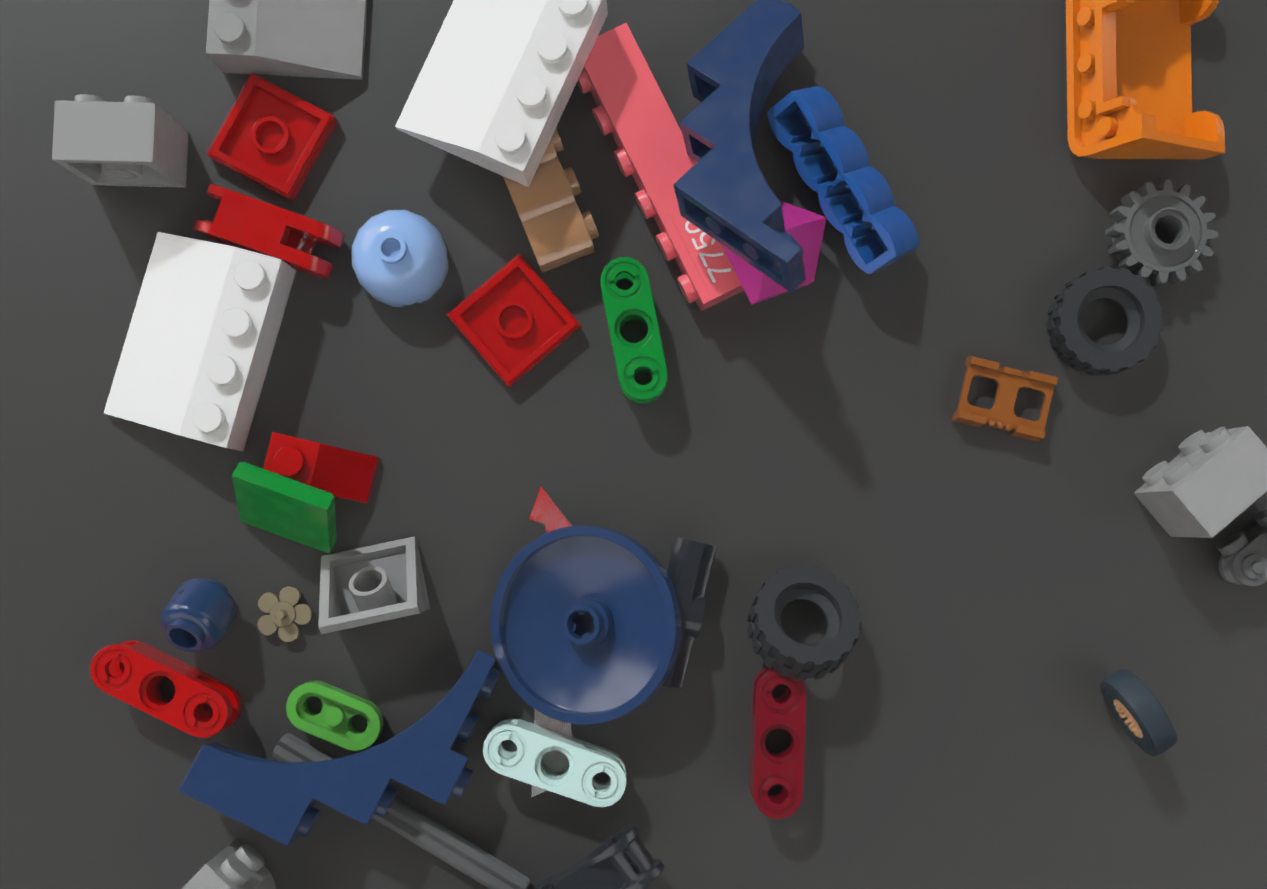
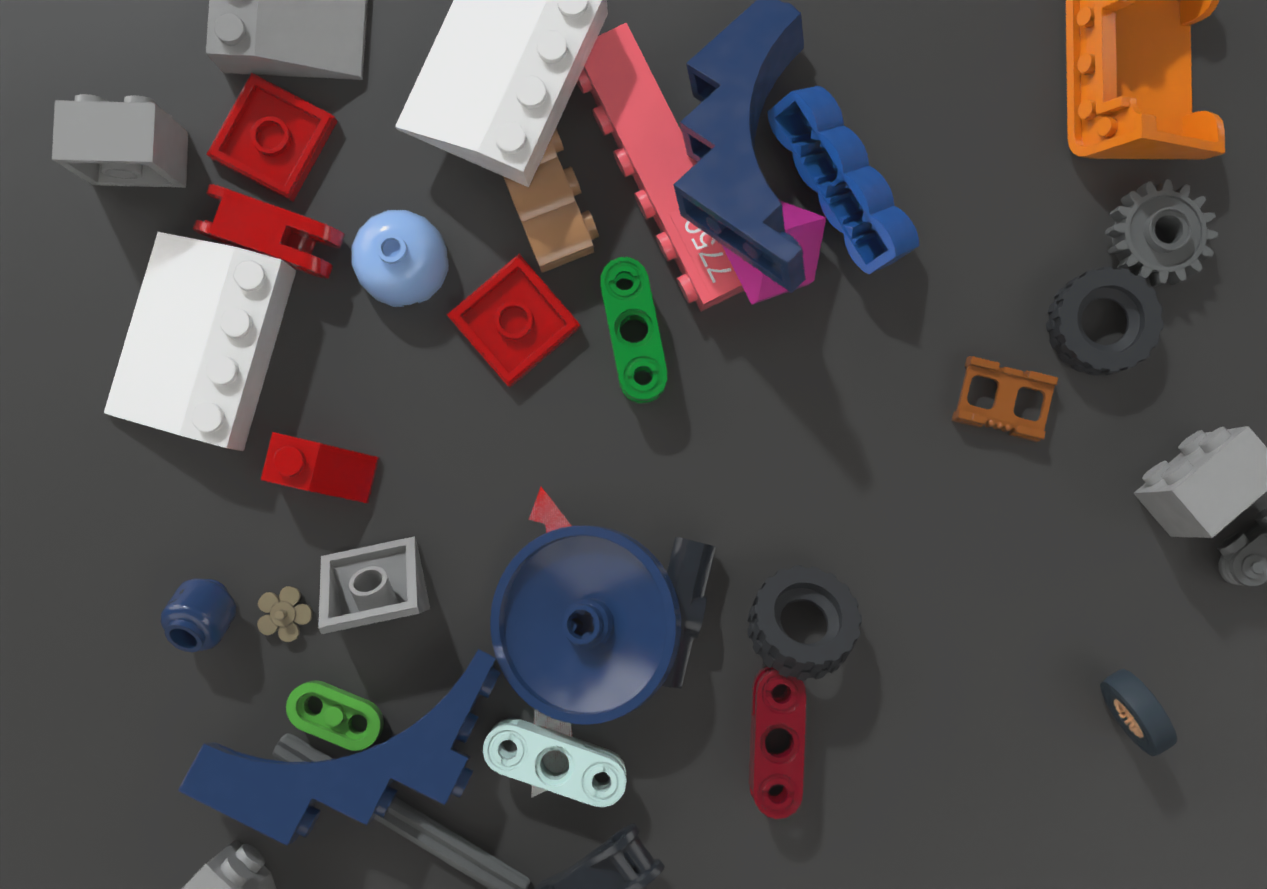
(134, 675): red piece -> none
(285, 507): green tile -> none

